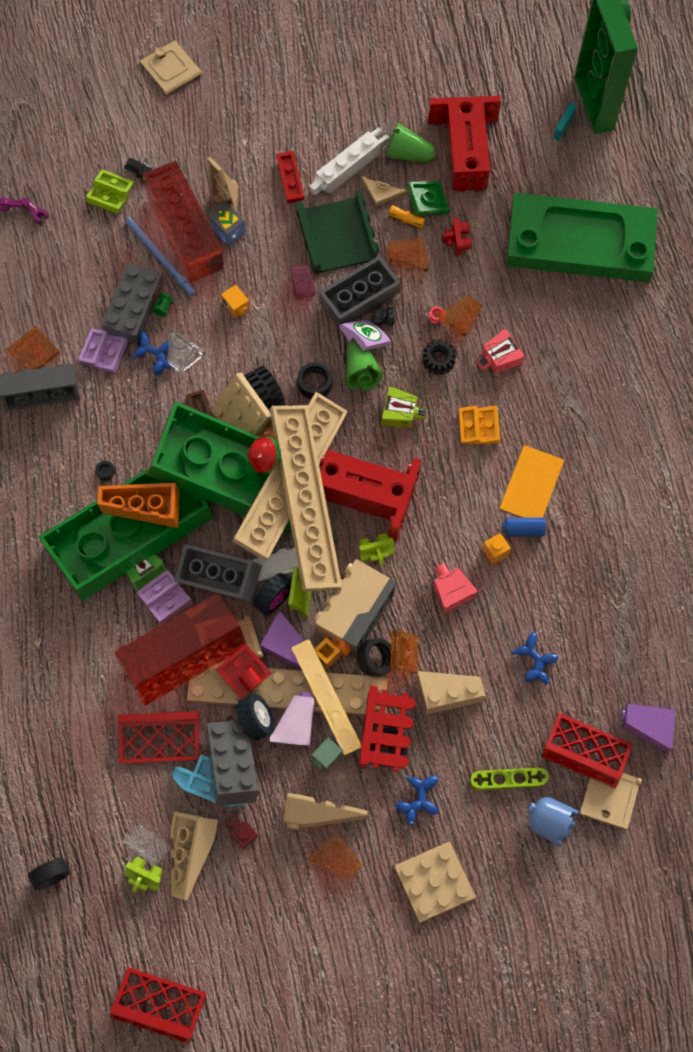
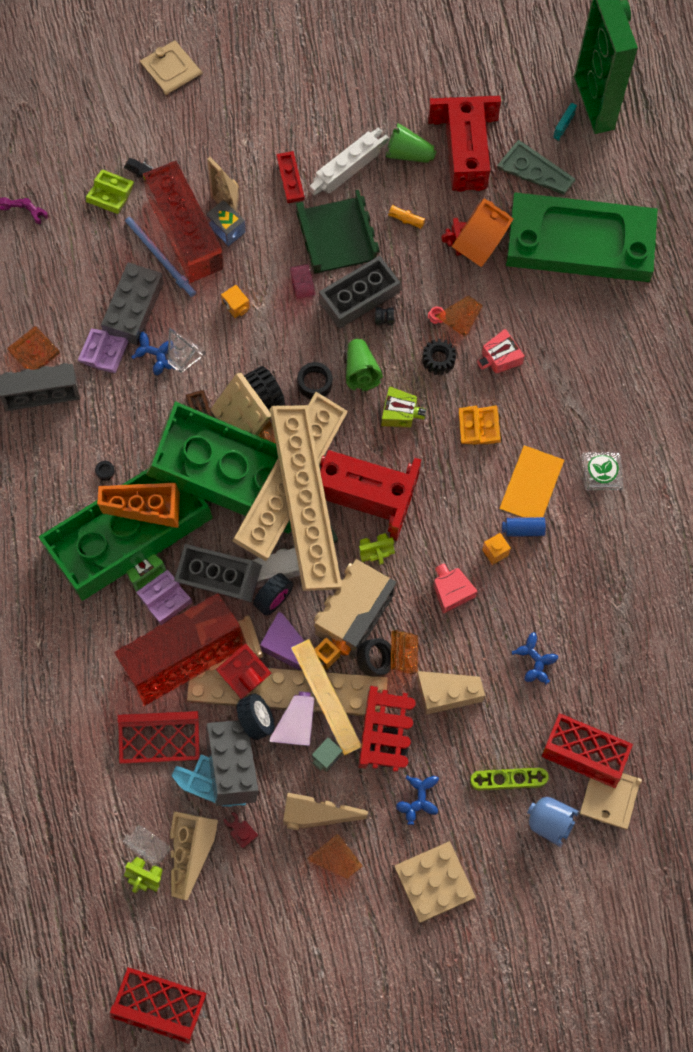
(48, 874): black tyre -> none
(162, 304): green bush -> none
(264, 455): red hair -> none
(299, 599): lime slope -> none
(366, 334): lavender slope -> none
(380, 191): tan tile -> none
(409, 252): clear orange wing -> none
(427, 198): green tile -> none
(482, 232): none -> orange piece
(533, 167): none -> sand green wing
(602, 471): none -> slope
(650, 724): medium lavender slope -> none

